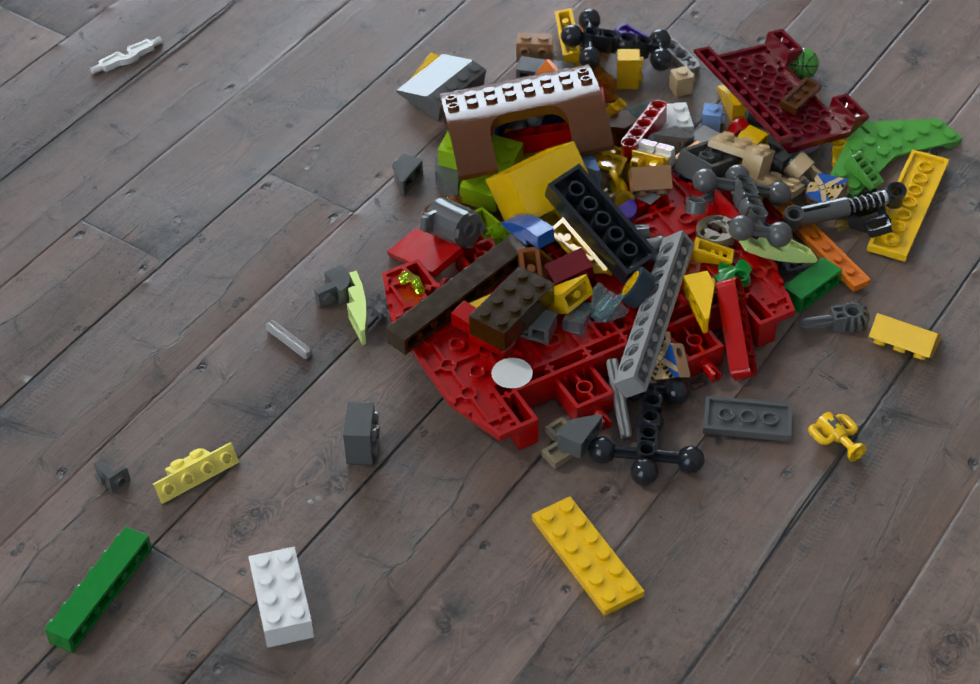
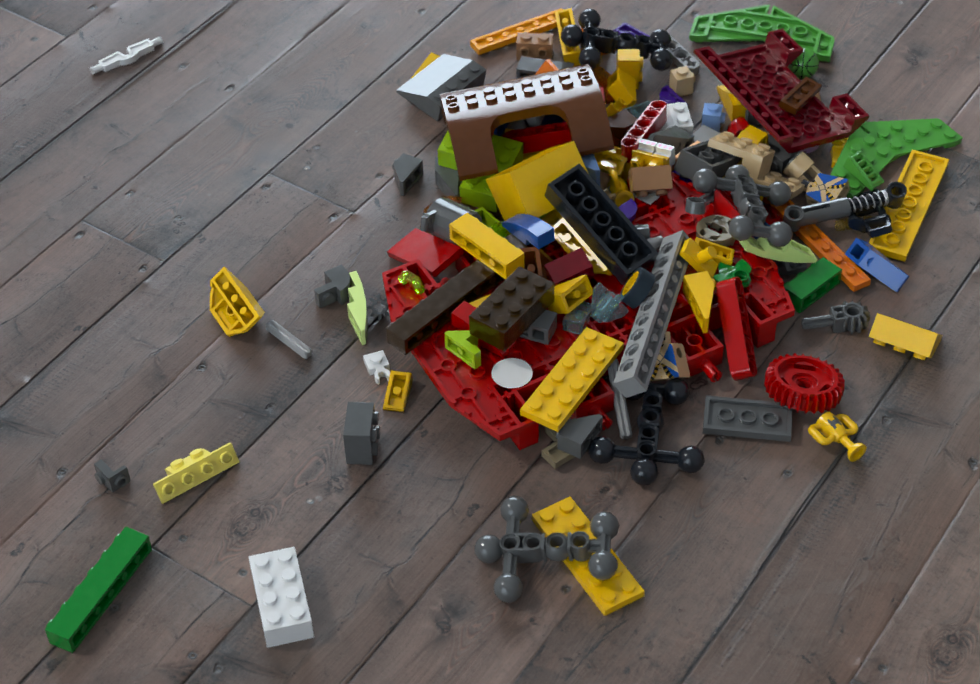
(233, 304): none -> yellow wedge
(377, 365): none -> white plate
(397, 391): none -> yellow slope
(464, 347): none -> lime slope
(486, 245): none -> yellow brick
(509, 34): none -> light orange plate
(515, 510): none -> dark grey piece
(571, 379): none -> yellow plate
(622, 86): none -> yellow slope
(669, 96): none -> dark purple tile
(698, 258): none -> yellow tile
(754, 25): none -> bright green wing
(822, 383): none -> red gear
(876, 264): none -> slope

